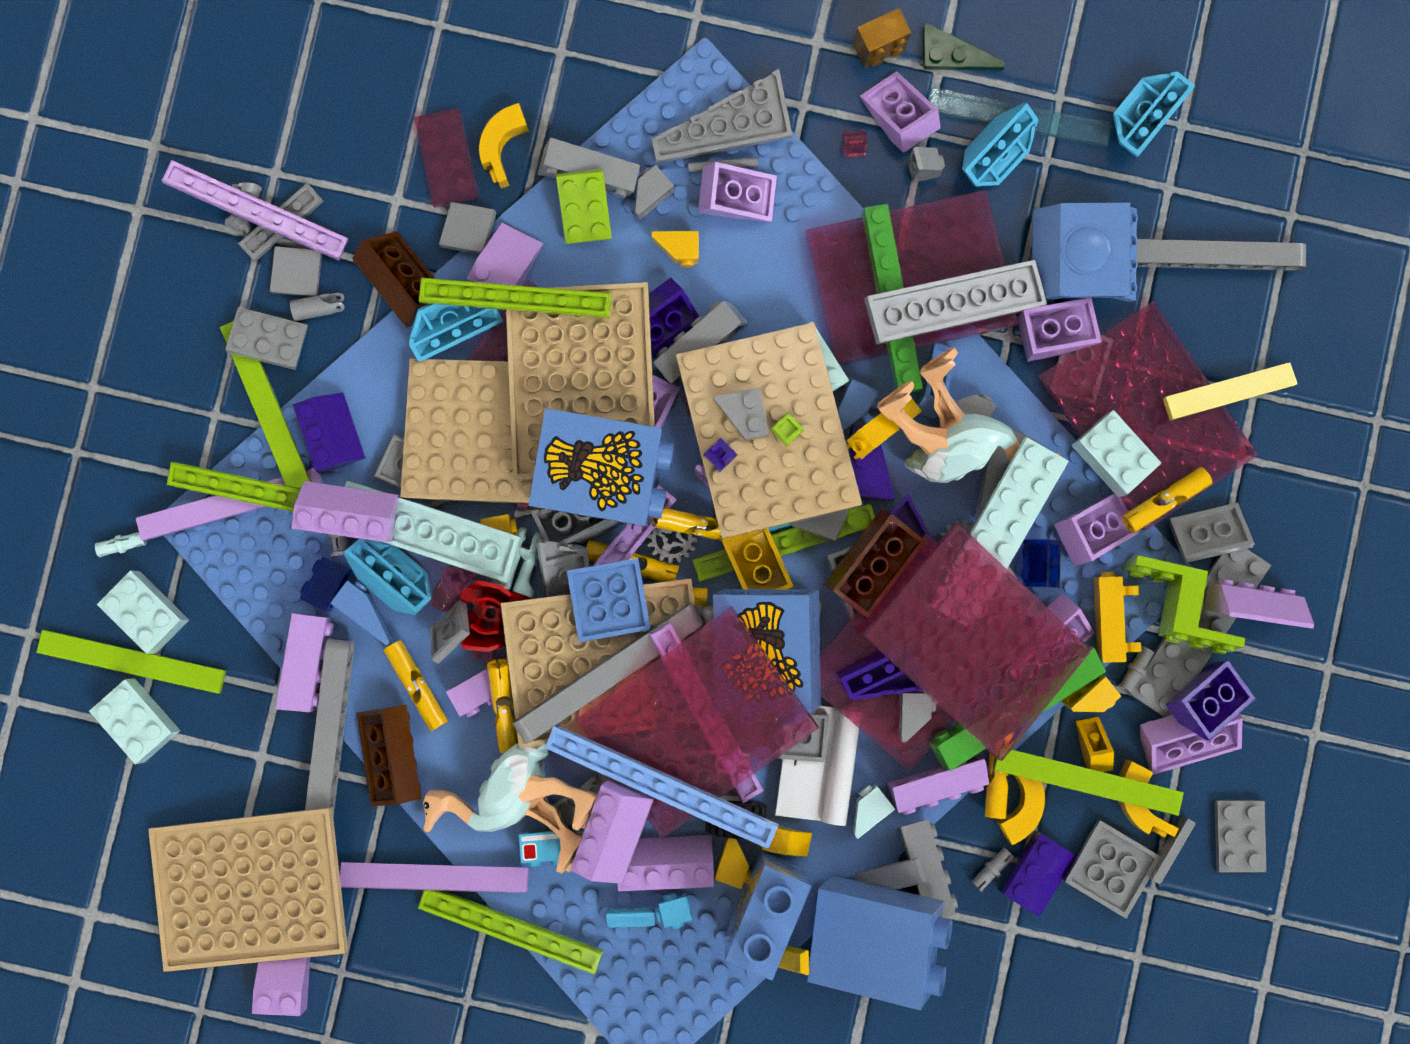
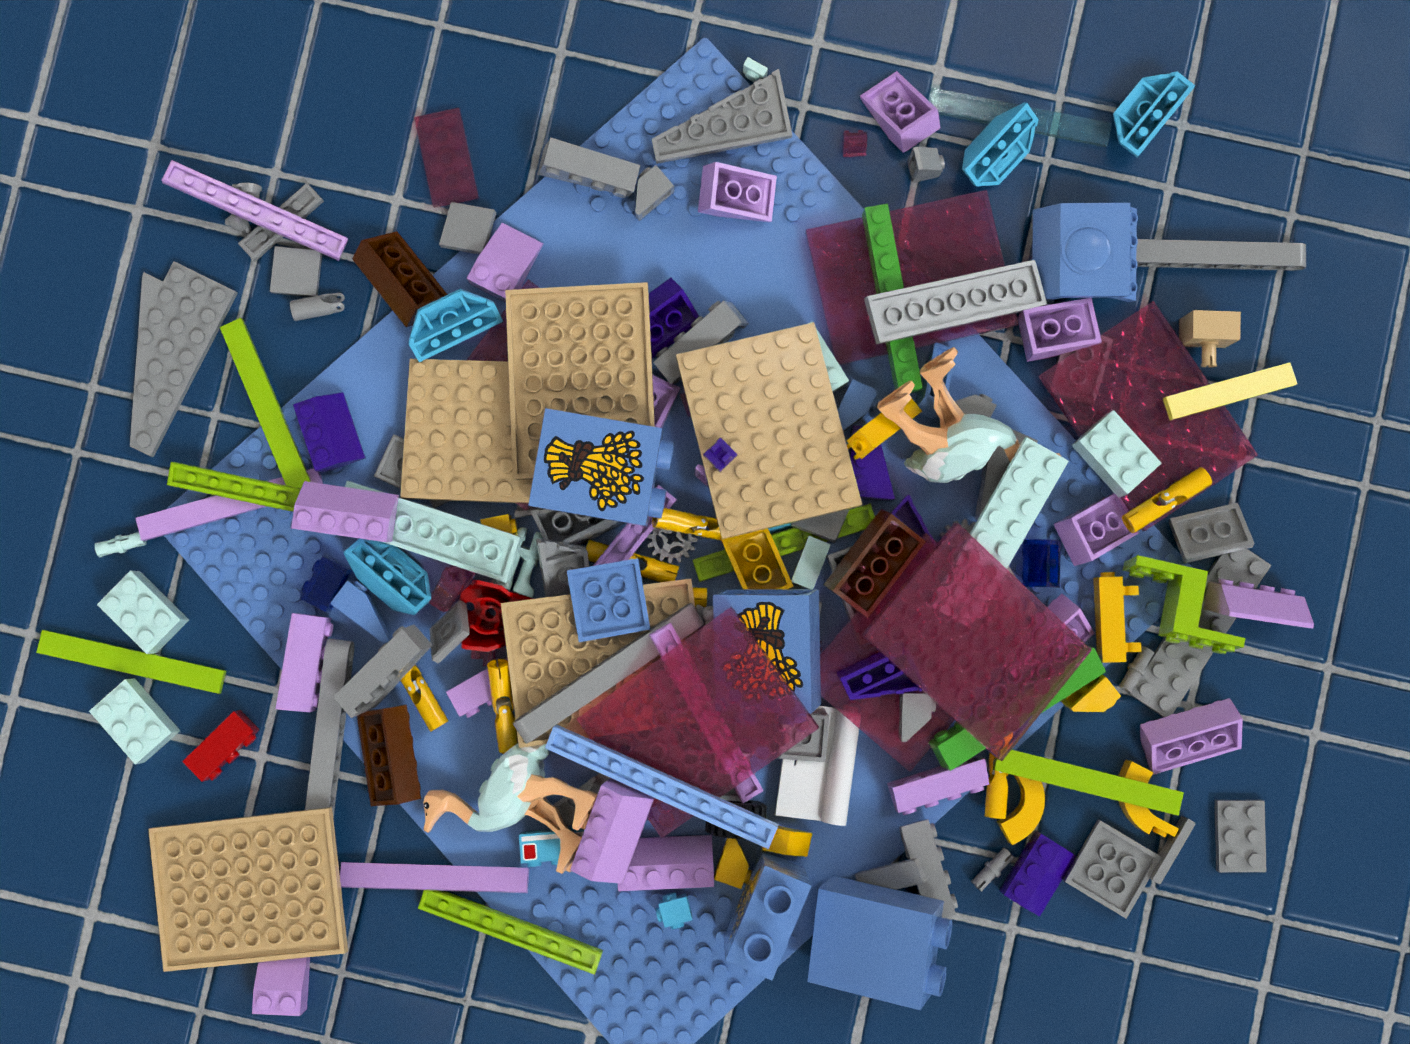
(174, 336): none -> light grey wing
(221, 746): none -> red brick
(266, 338): light grey plate -> none
(339, 545): light grey bush -> none
(383, 671): none -> light grey wedge
(496, 133): yellow arch -> none
(515, 298): lime tile -> none
(584, 206): lime plate -> none
(630, 917): medium azure slope -> none
(679, 246): yellow slope -> none
(742, 163): light grey bar -> none
(745, 412): light grey wing -> none
(754, 70): none -> light aqua plate
(787, 429): lime tile -> none
(795, 960): yellow tile -> none
(810, 563): none -> light aqua slope
(870, 809): light aqua slope -> none
(882, 38): pearl gold brick -> none
(947, 52): wing -> none
(1095, 745): yellow slope -> none
(1210, 332): none -> tan brick
(1211, 700): dark purple slope -> none

